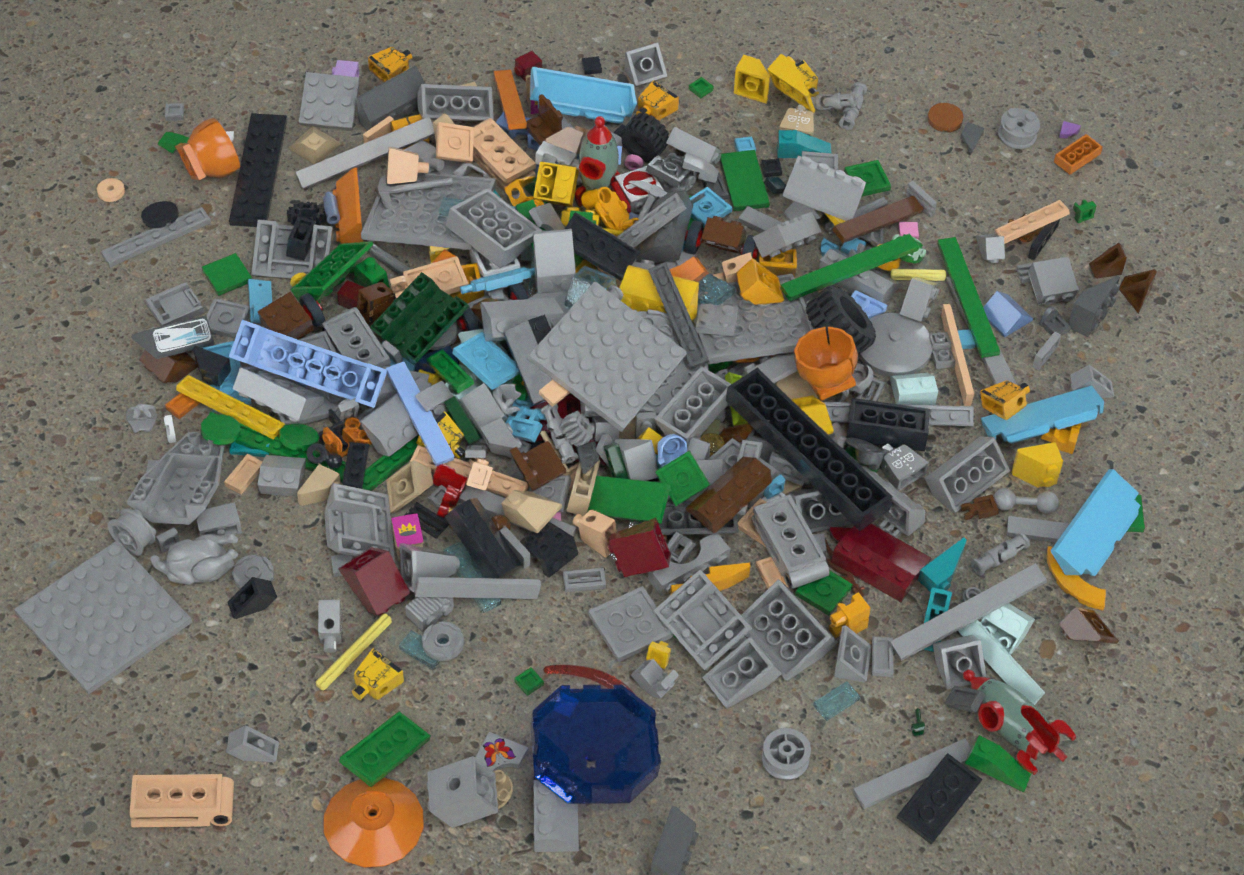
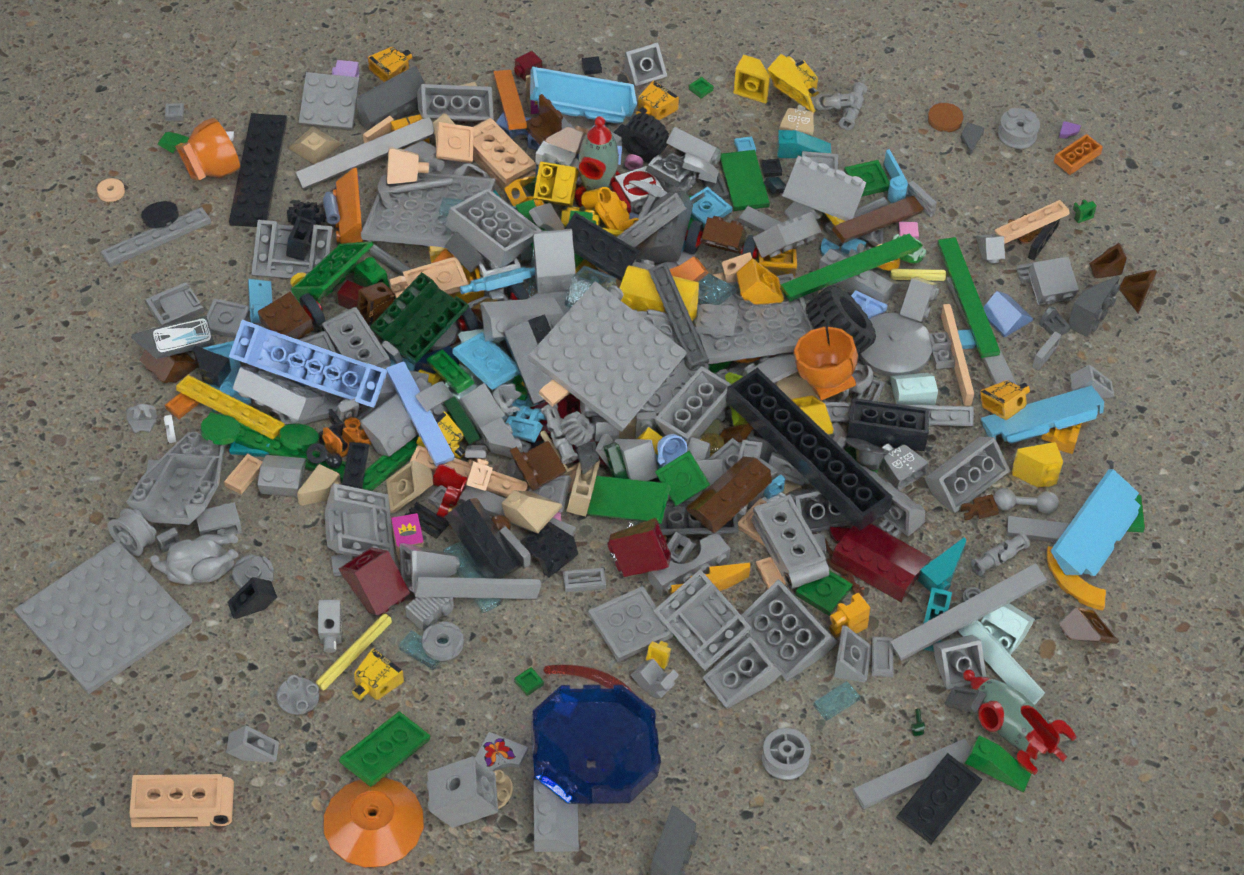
(226, 274): green tile -> none
(297, 695): none -> light grey dish
(464, 252): none -> dark grey tile
(595, 530): light nougat torso -> none
(898, 182): none -> medium azure door

